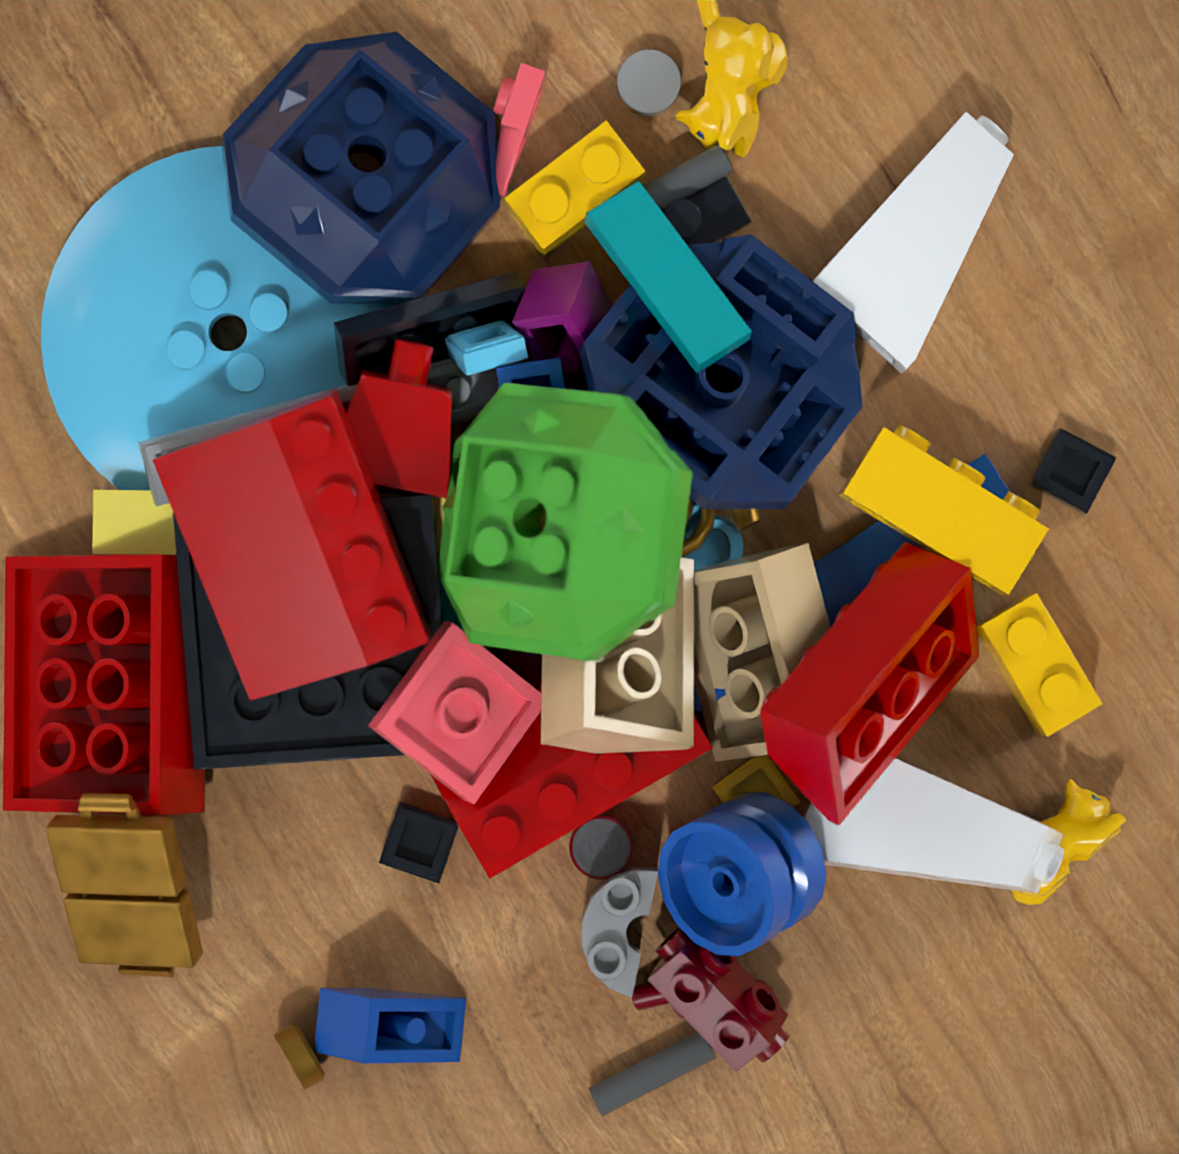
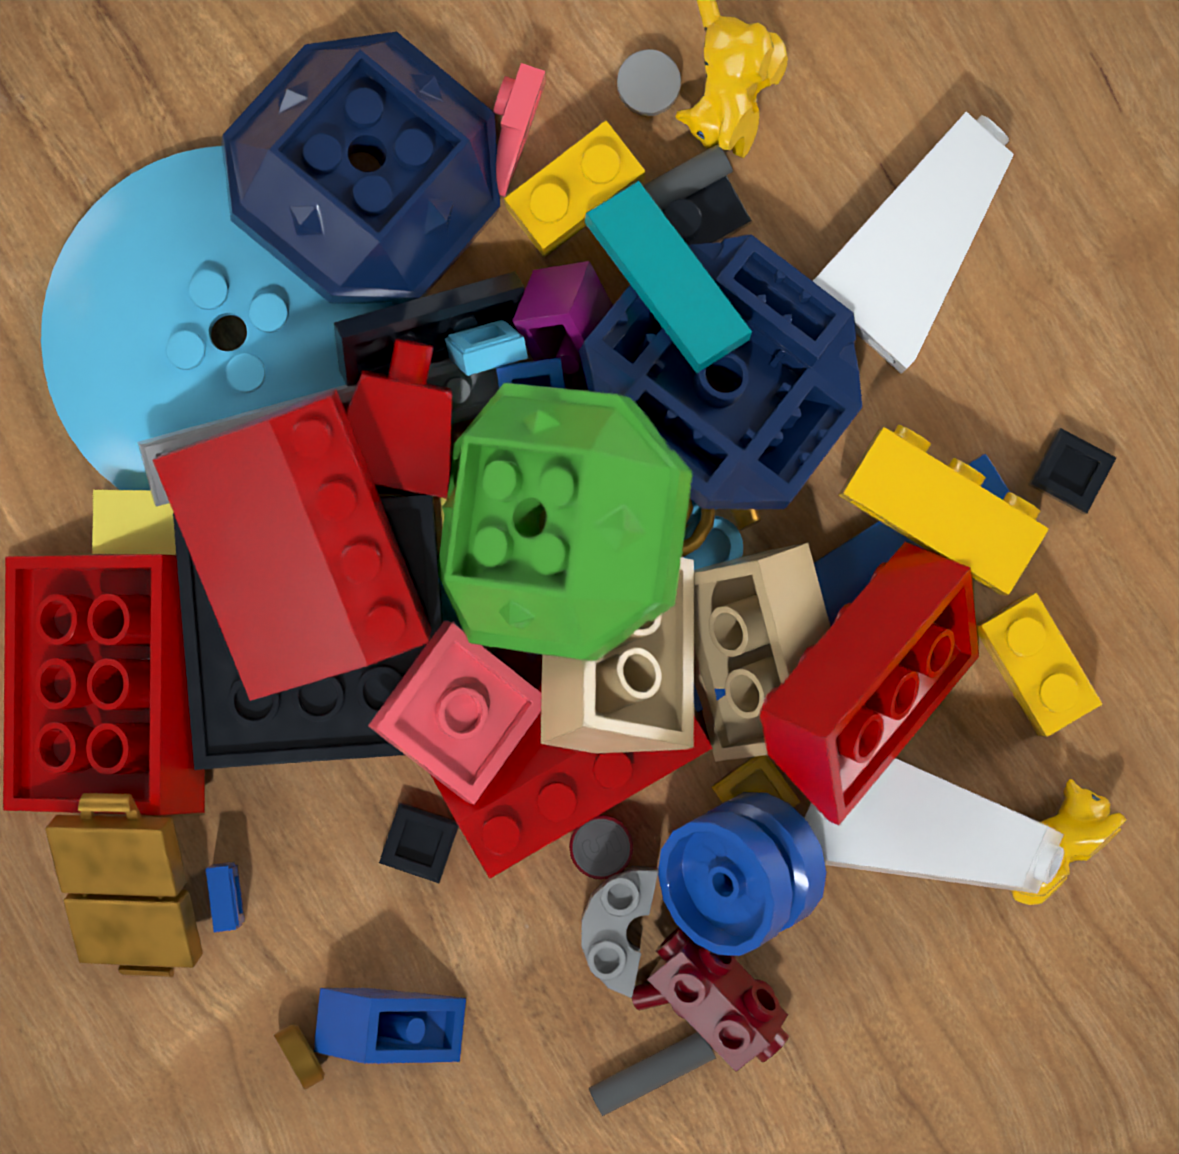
(225, 896): none -> blue tile

